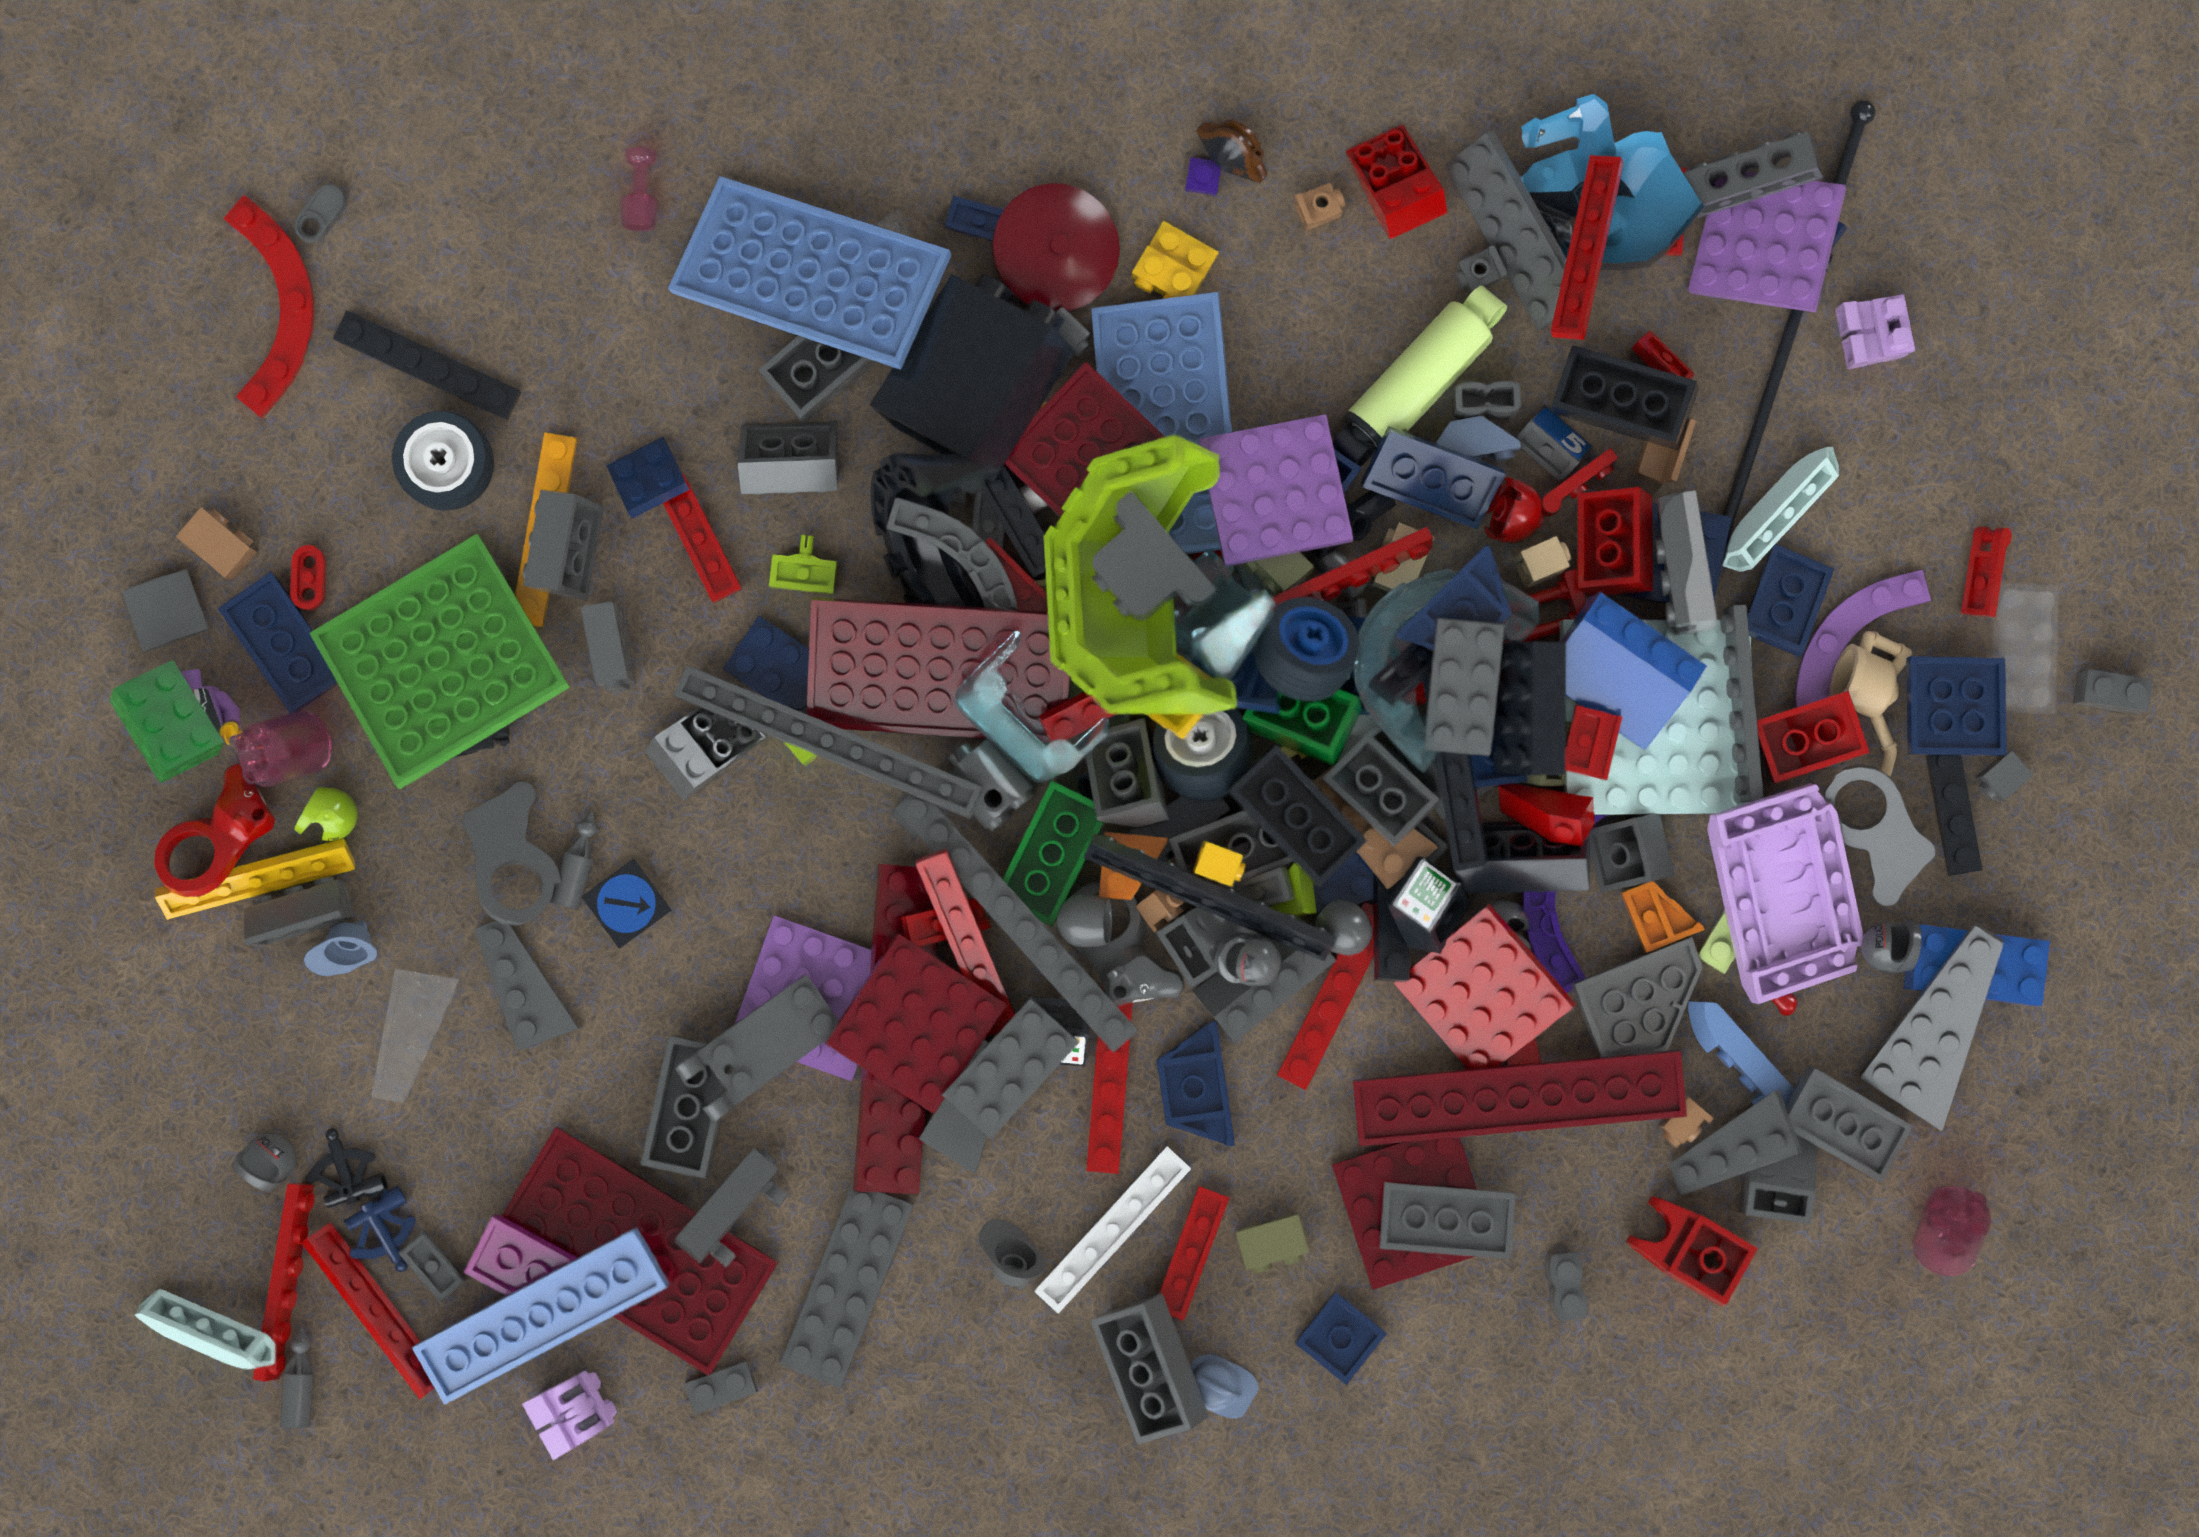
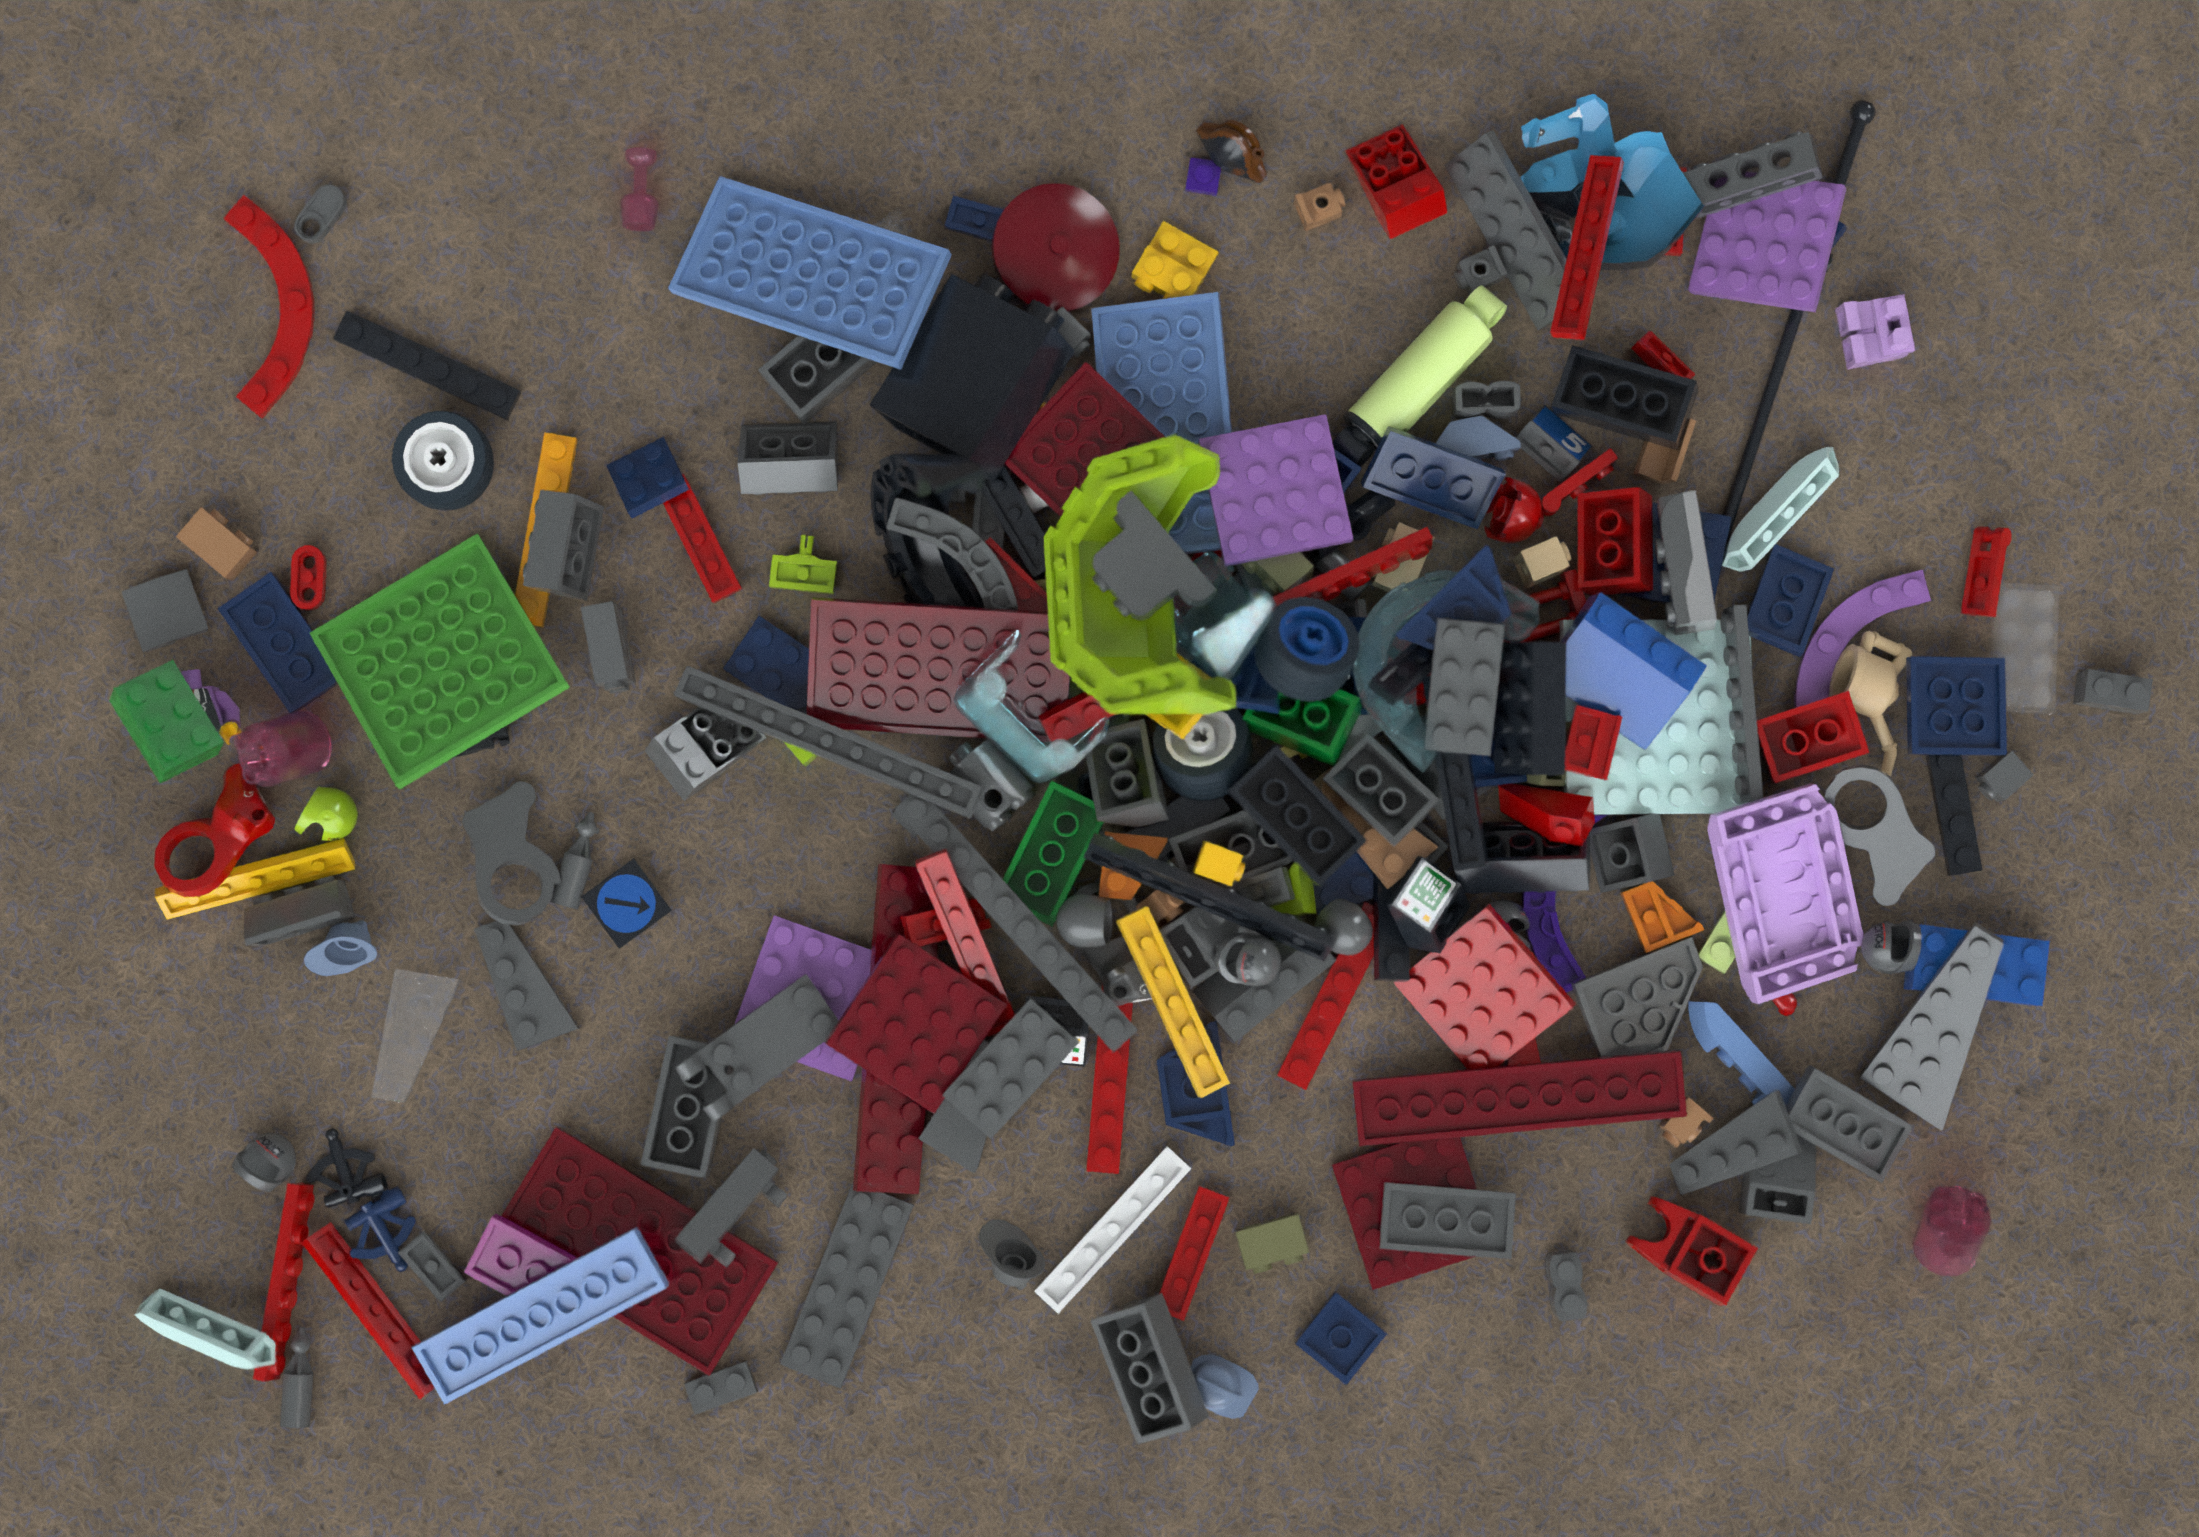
(572, 1410): lavender hips -> none
(1172, 1001): none -> yellow plate

